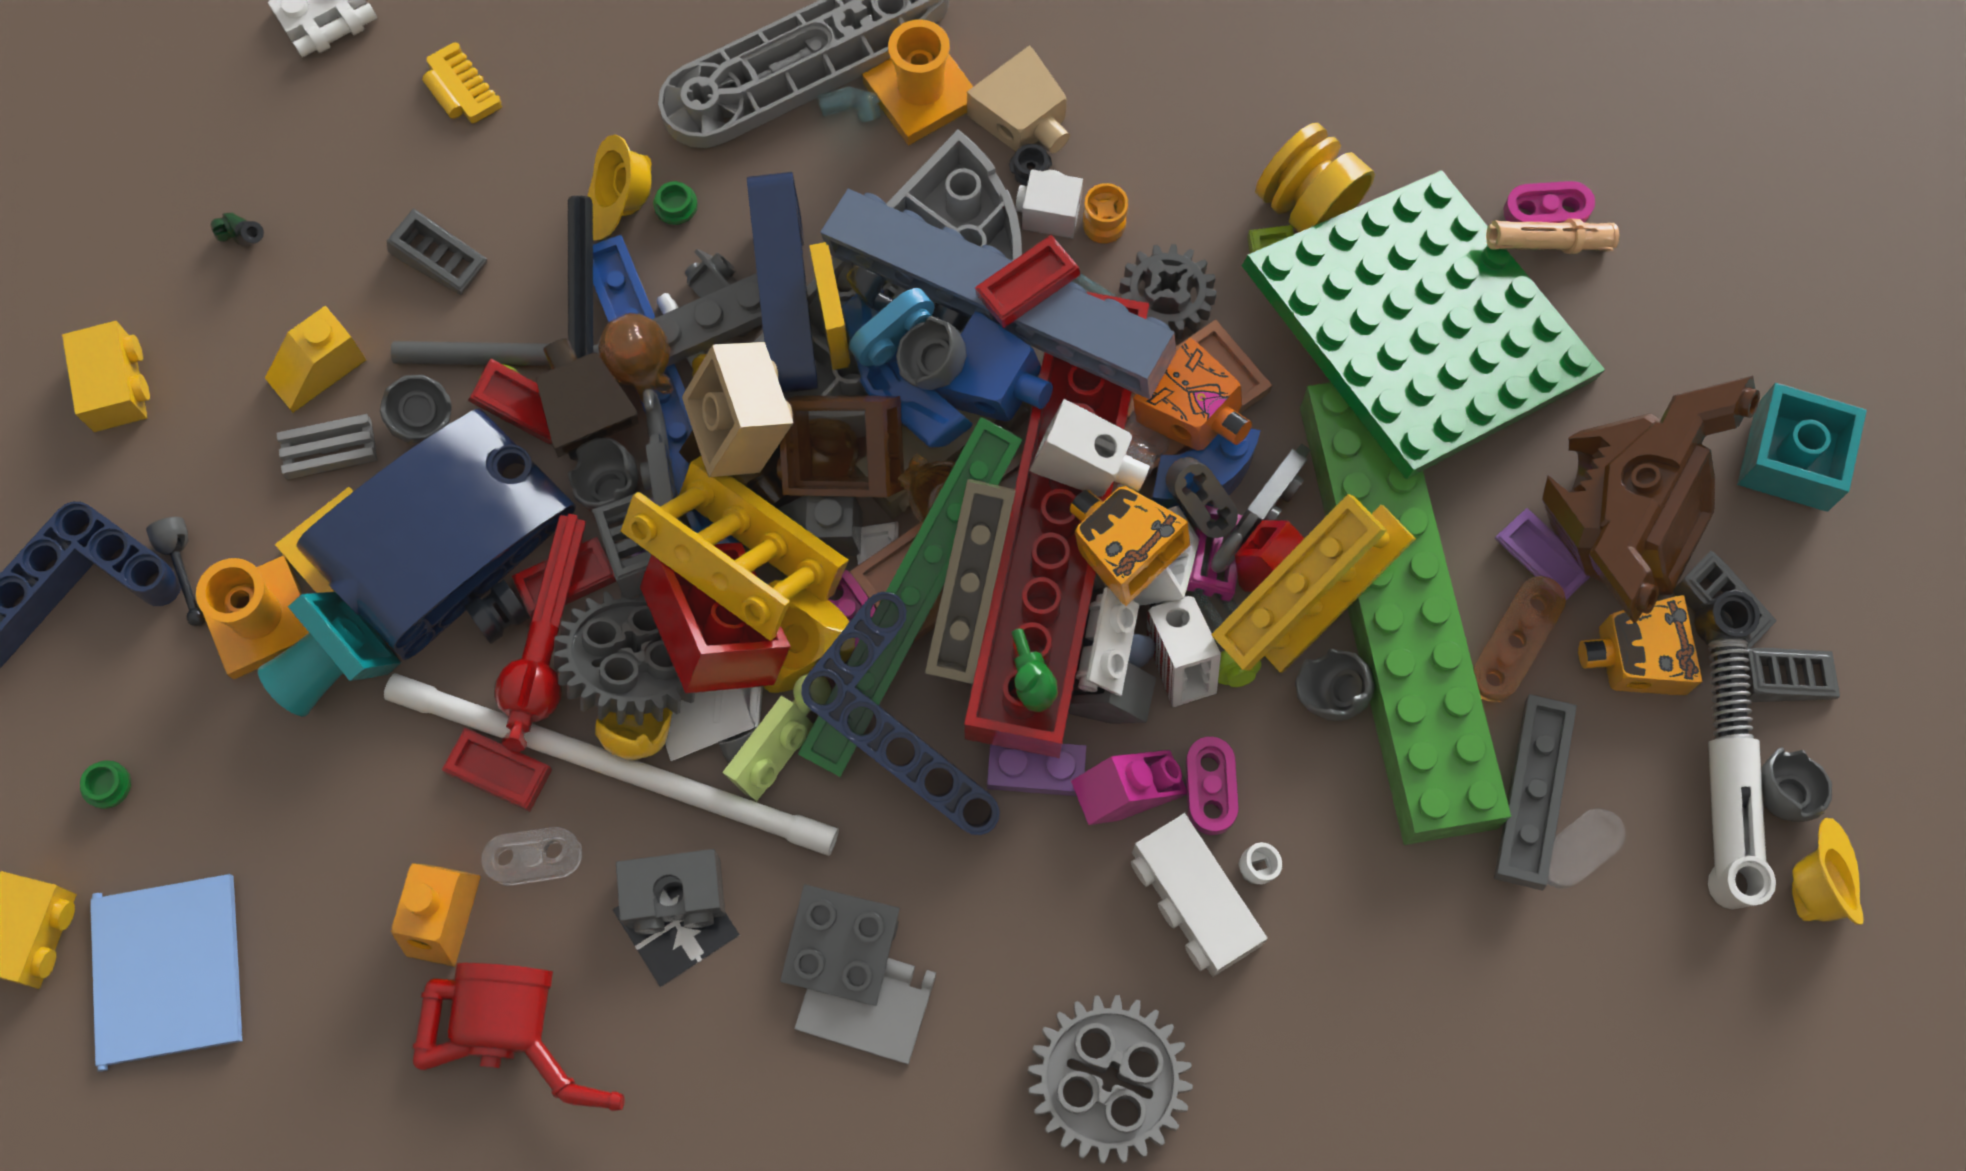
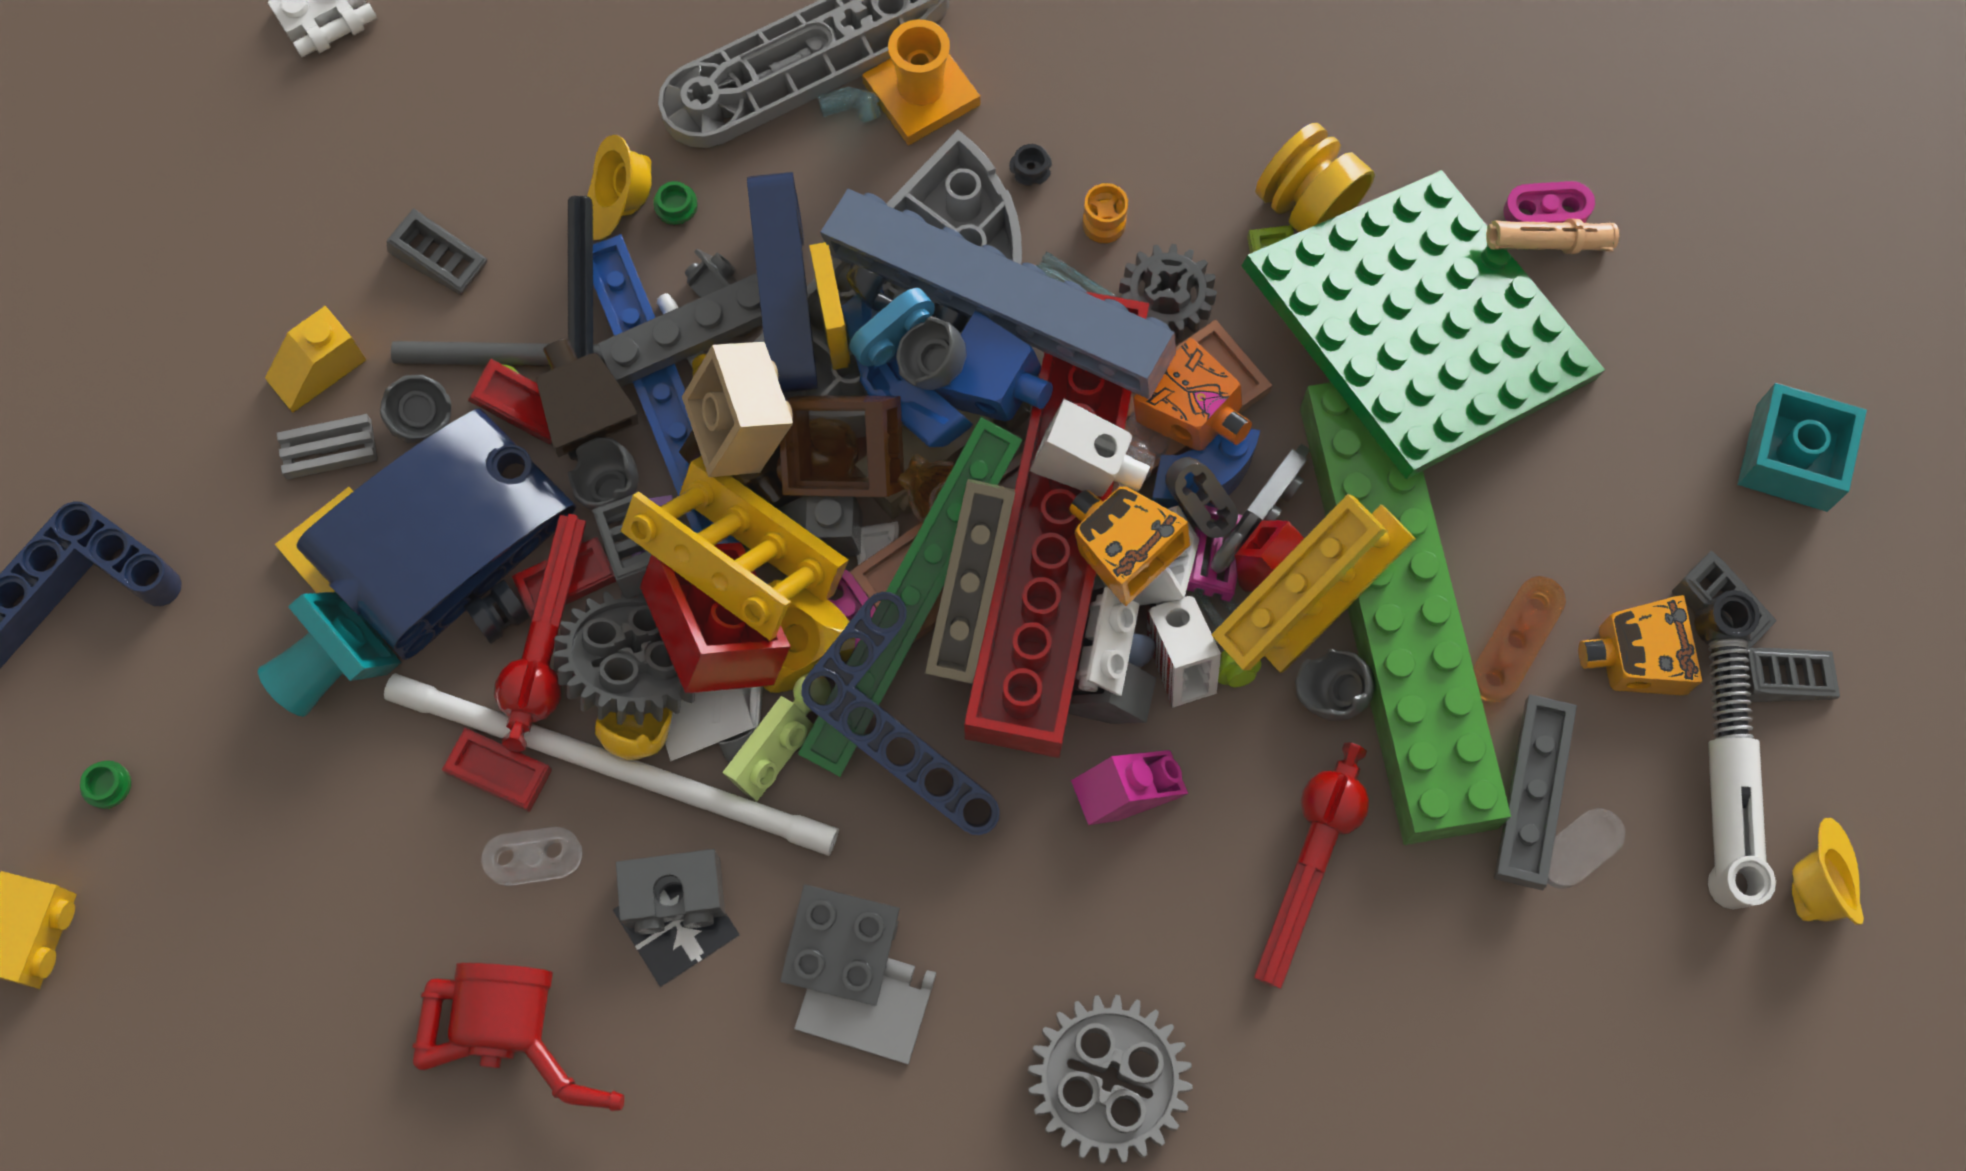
(106, 376): yellow brick -> none
(165, 970): light blue piece -> none
(170, 538): hinge -> none
(233, 226): arm -> none
(250, 611): light orange plant -> none
(435, 912): light orange torso -> none
(450, 89): yellow piece -> none
(636, 353): clear orange piece -> none
(658, 471): dark grey plate -> none
(1020, 104): tan torso -> none
(1027, 281): red tile -> none
(1034, 680): green piece -> none
(1034, 772): medium lavender plate -> none
(1050, 203): white brick -> none
(1197, 896): white brick -> none
(1211, 787): dark pink plate -> none
(1256, 854): white hinge -> none
(1334, 806): none -> red piece
(1541, 551): medium lavender tile -> none
(1645, 492): reddish brown helmet -> none
(1795, 786): dark grey hair -> none

